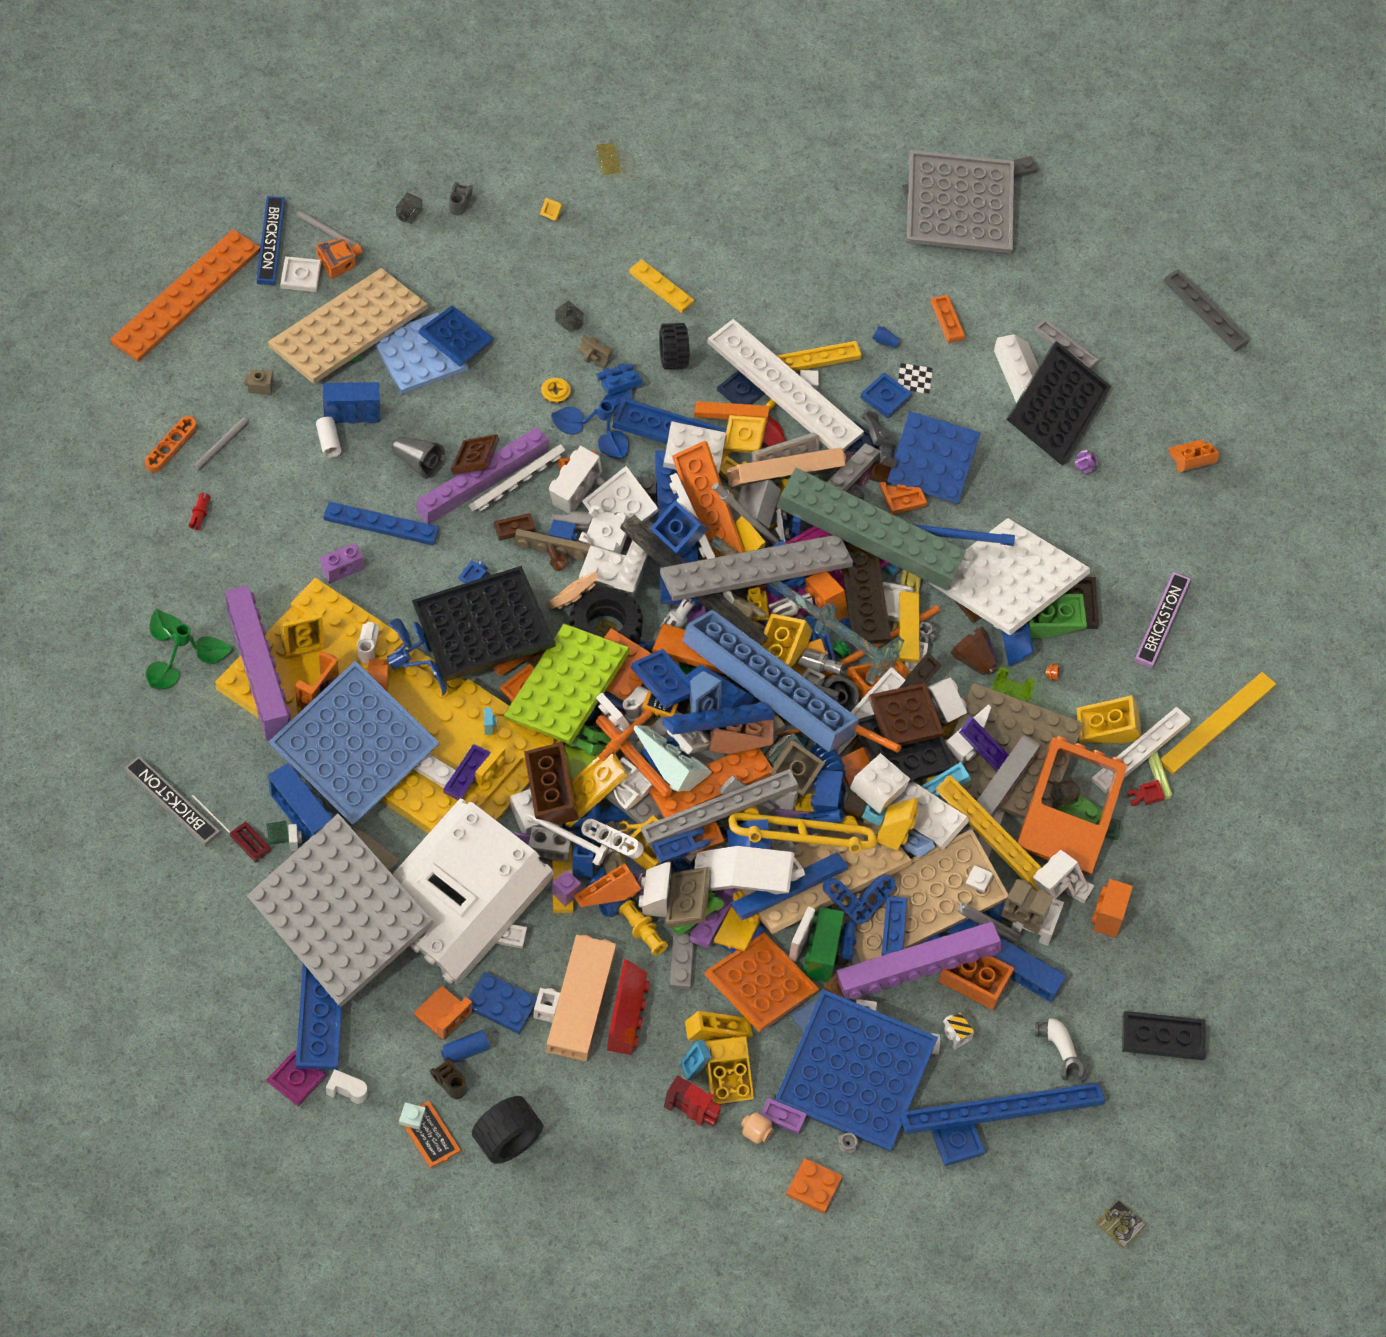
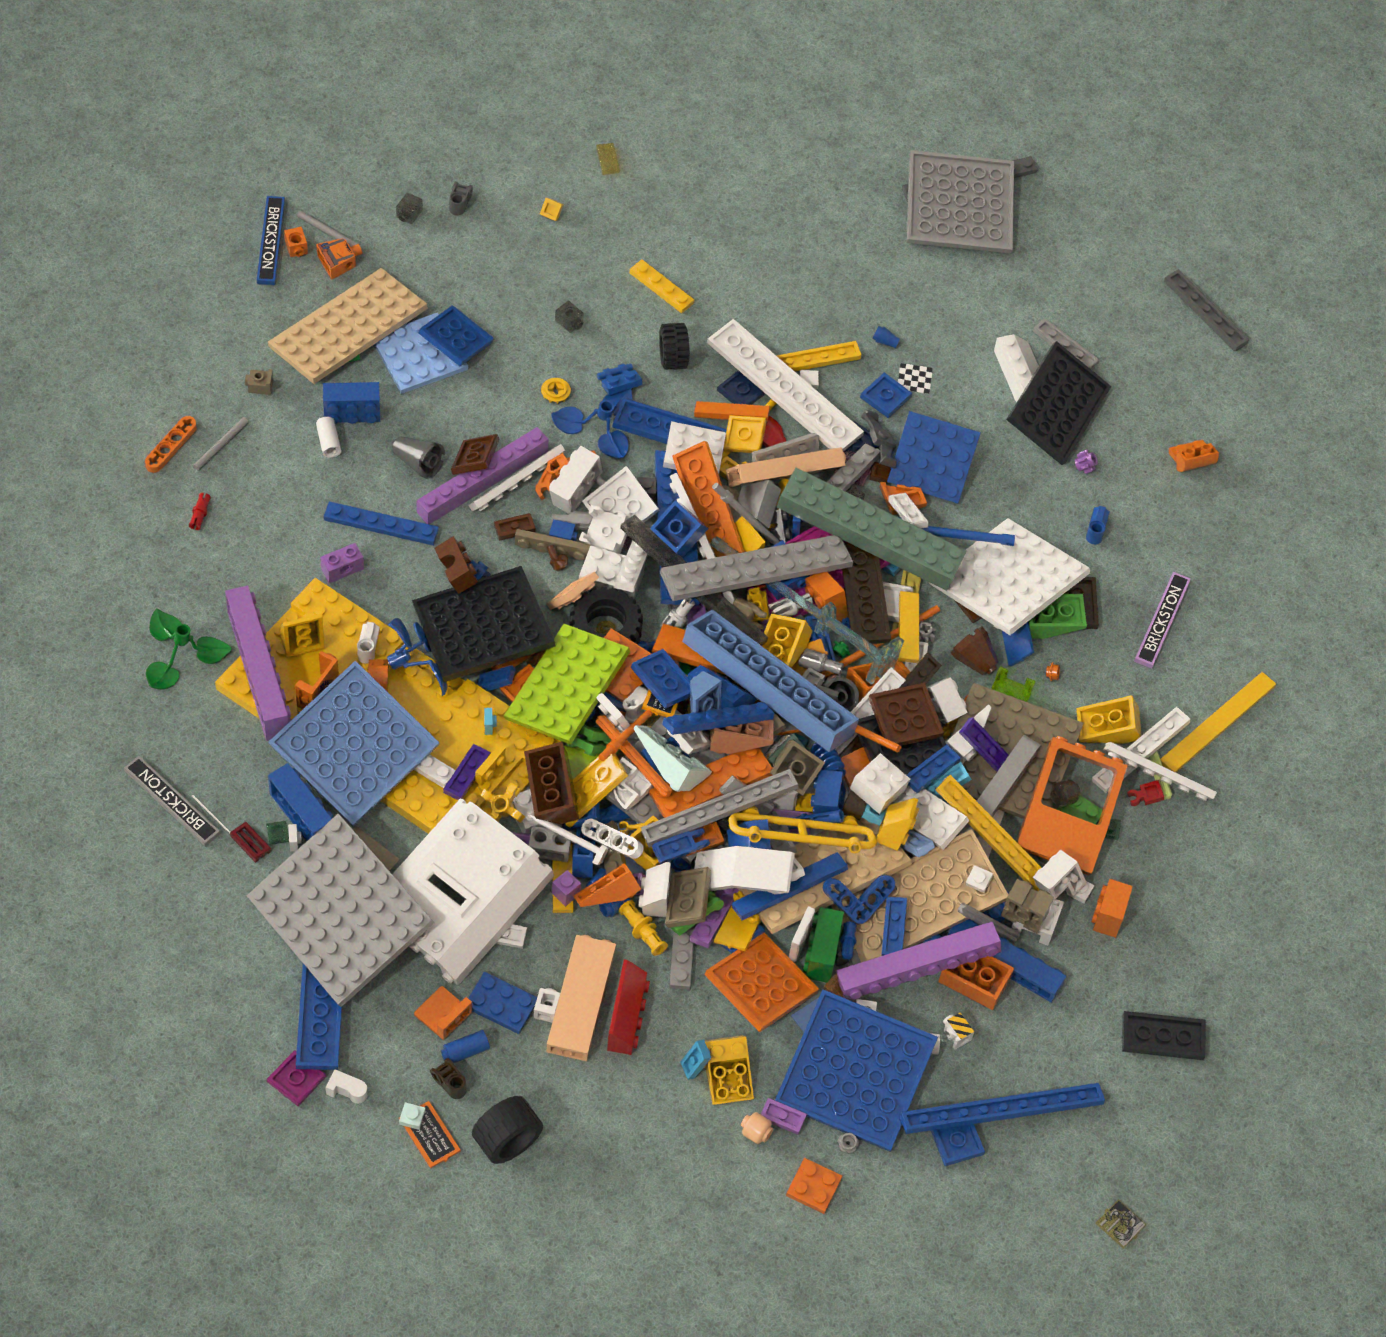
(185, 295): orange plate -> none
(295, 242): none -> orange brick
(300, 274): white tile -> none
(457, 562): none -> reddish brown arch
(496, 678): none -> blue plate
(511, 792): none -> yellow pin
(549, 474): none -> orange piece
(594, 351): dark tan hips -> none
(692, 1101): red hips -> none
(716, 1026): yellow slope -> none
(907, 510): none -> white tile
(932, 768): none -> blue plate
(948, 318): orange tile -> none
(1061, 1038): piece -> none
(1097, 525): none -> blue piece
(1167, 776): none -> white plate

